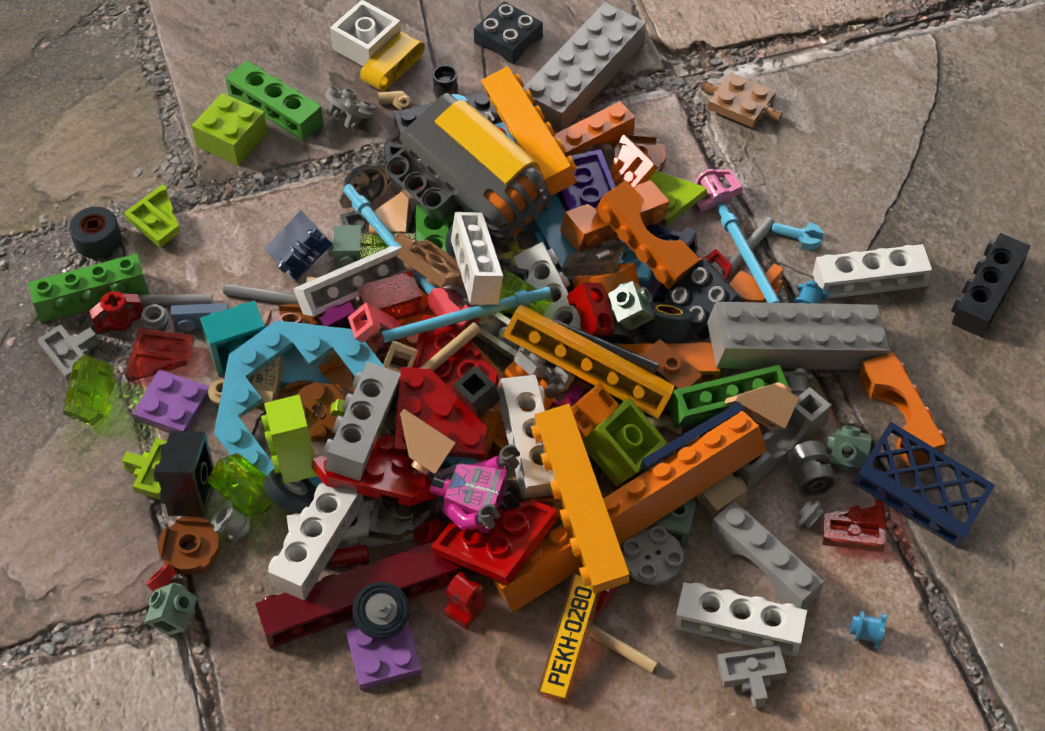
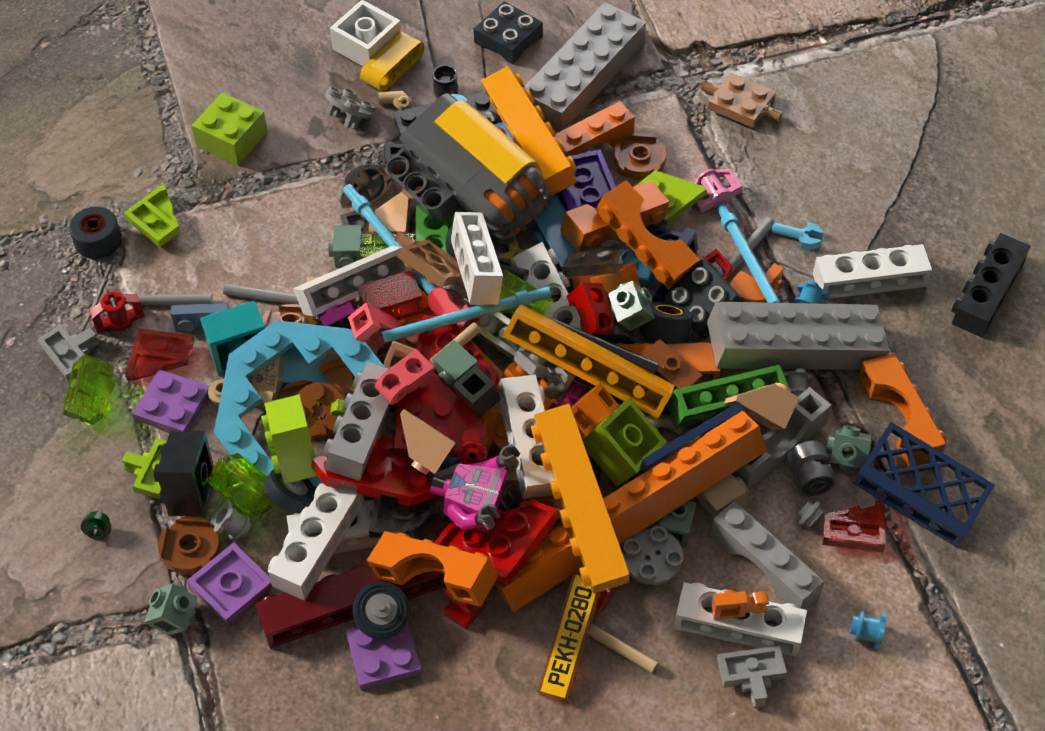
(85, 287): bright green brick -> none
(96, 525): none -> dark green plate
(154, 312): light grey plate -> none
(161, 577): red tile -> none
(230, 583): none -> medium lavender plate
(279, 102): bright green brick -> none
(297, 246): hinge -> none
(350, 556): red pin -> none
(401, 558): none -> orange arch
(404, 377): none -> coral leg
(429, 532): red tile -> none
(453, 363): none -> sand green brick
(471, 447): none -> red plate
(632, 164): wing -> none
(735, 604): none -> orange plate

